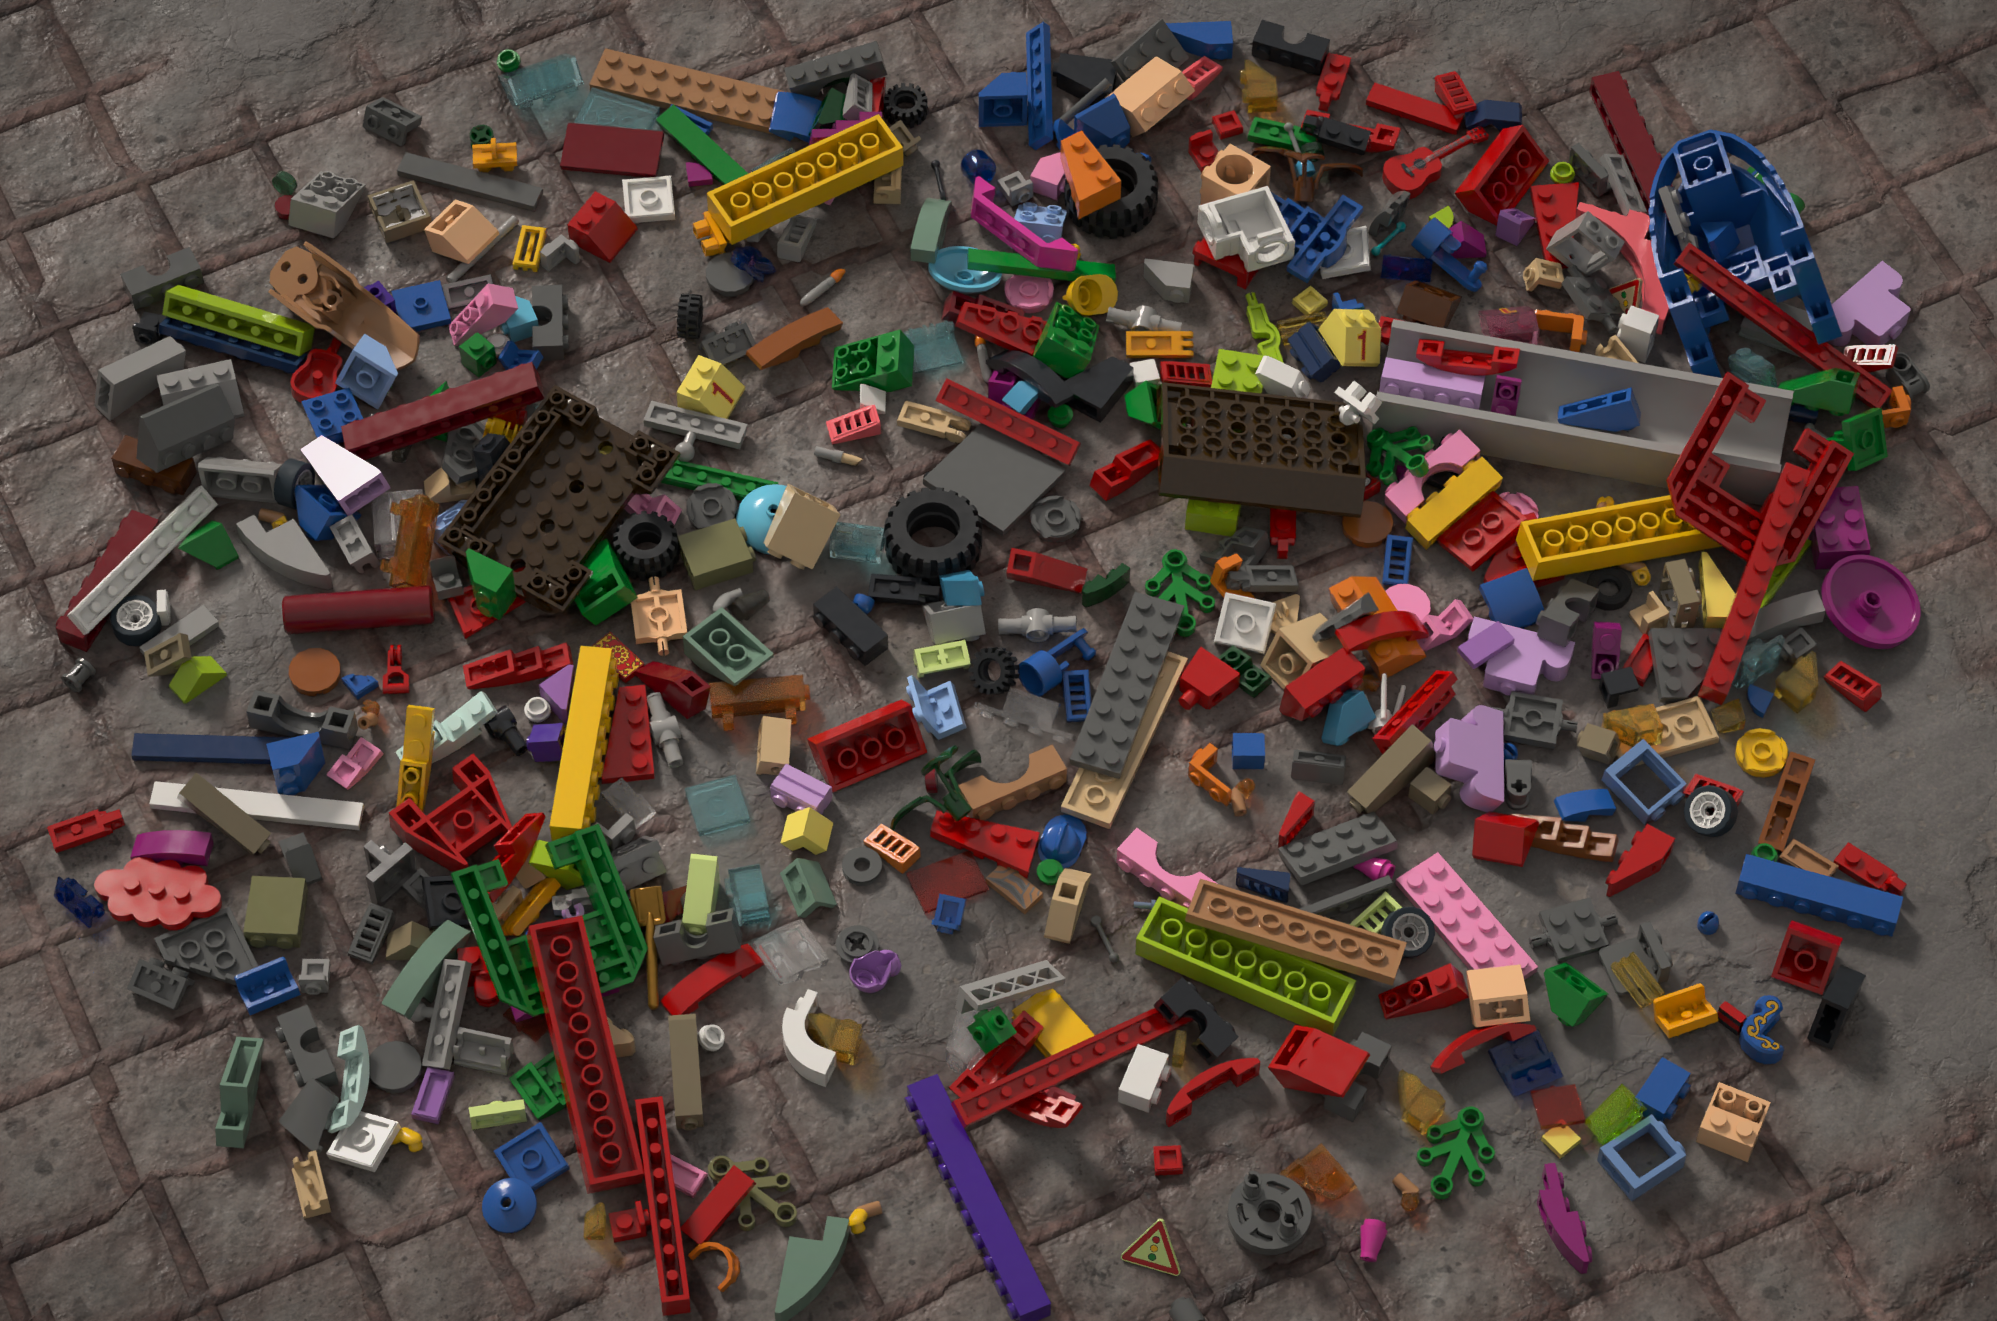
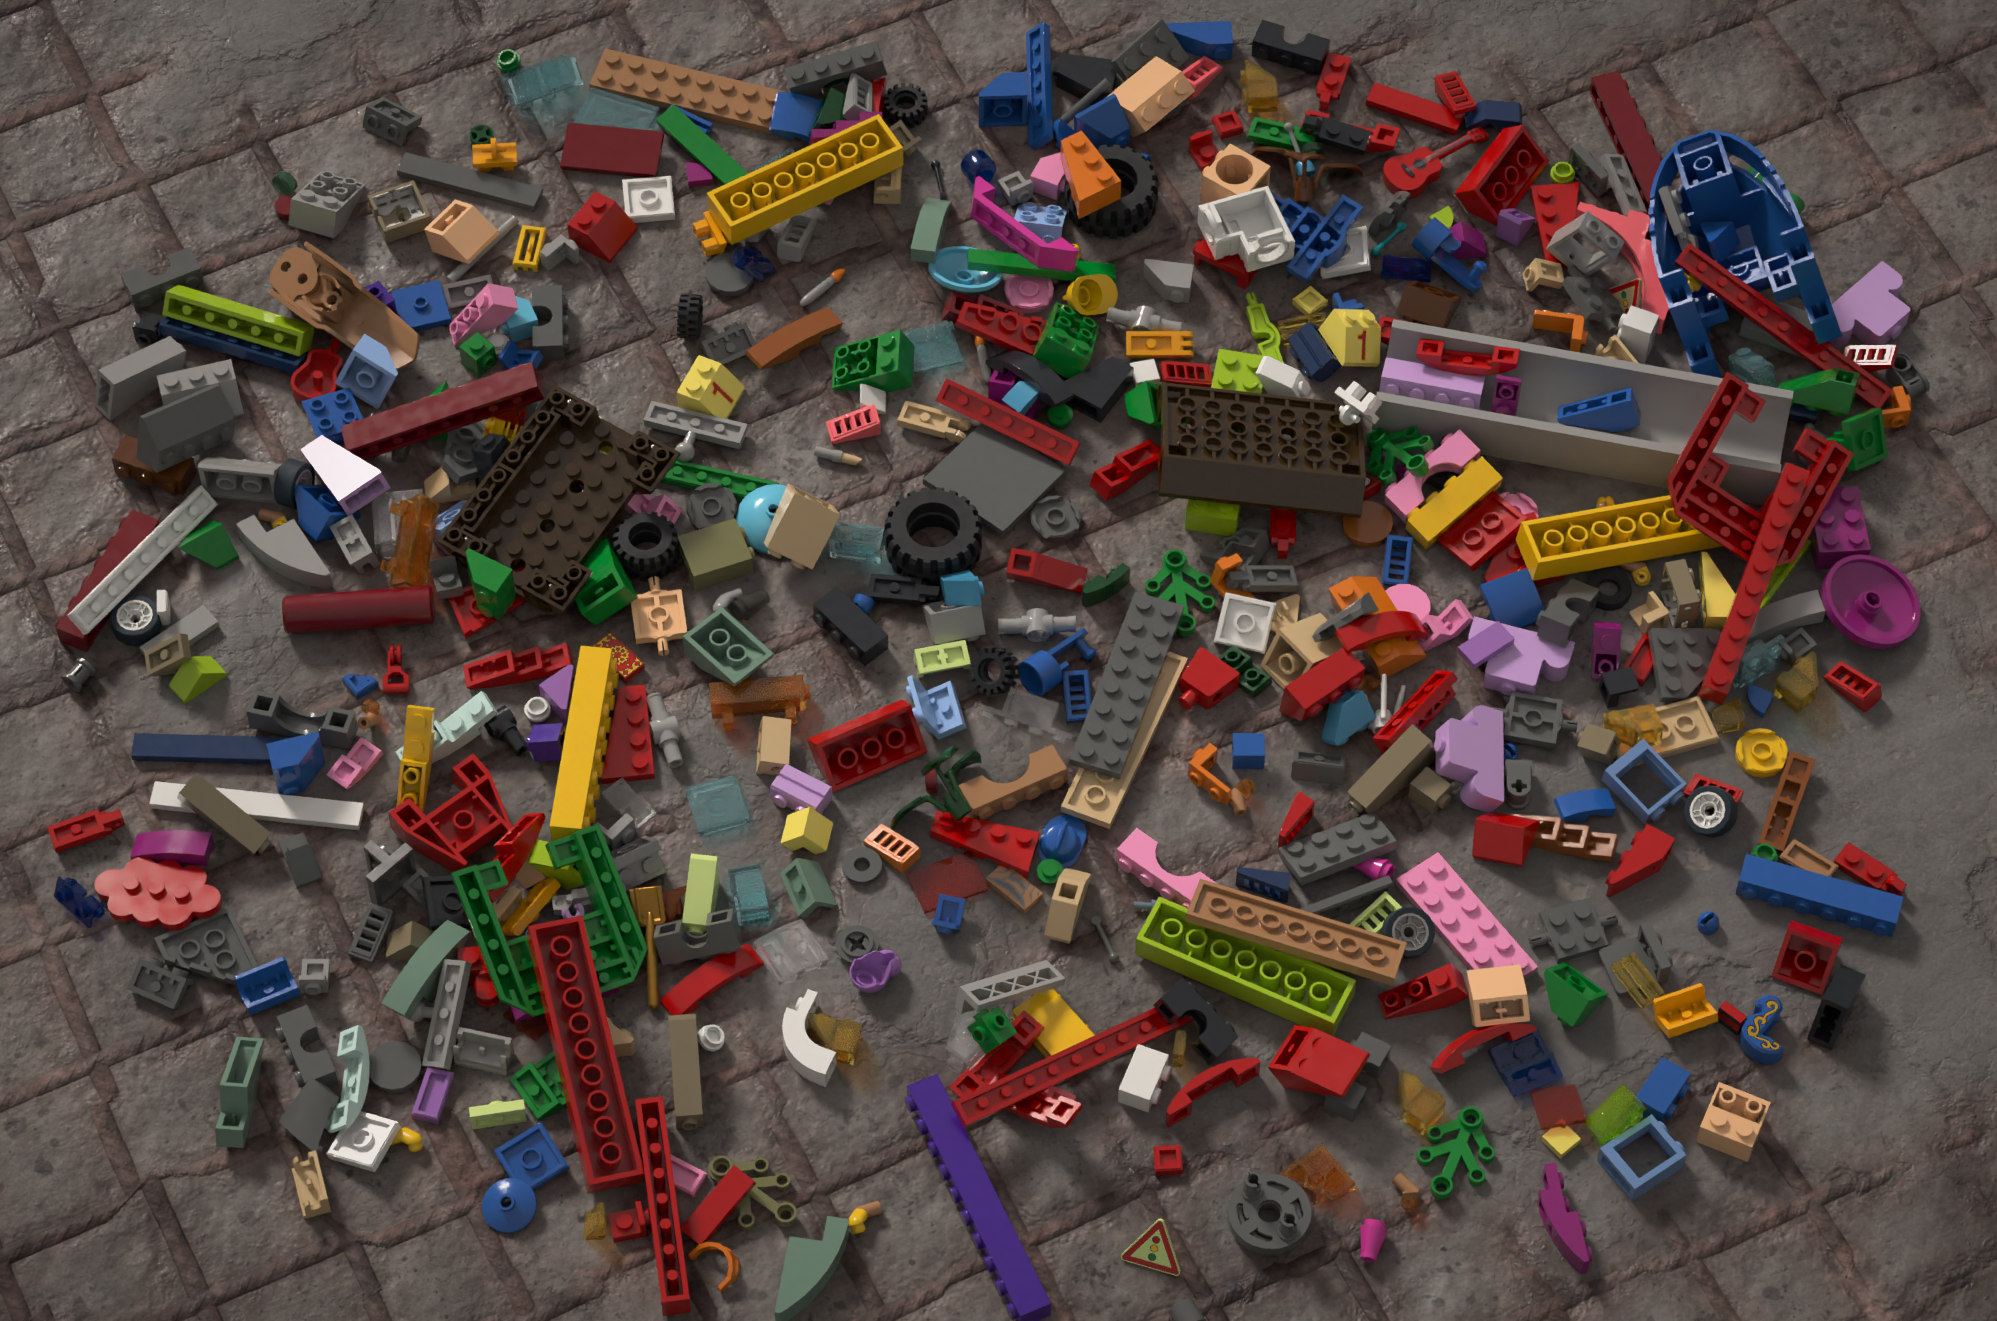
(275, 912): olive brick -> none
(314, 671): dark orange tile -> none
(678, 687): dark red slope -> none
(1510, 324): clear pink slope -> none

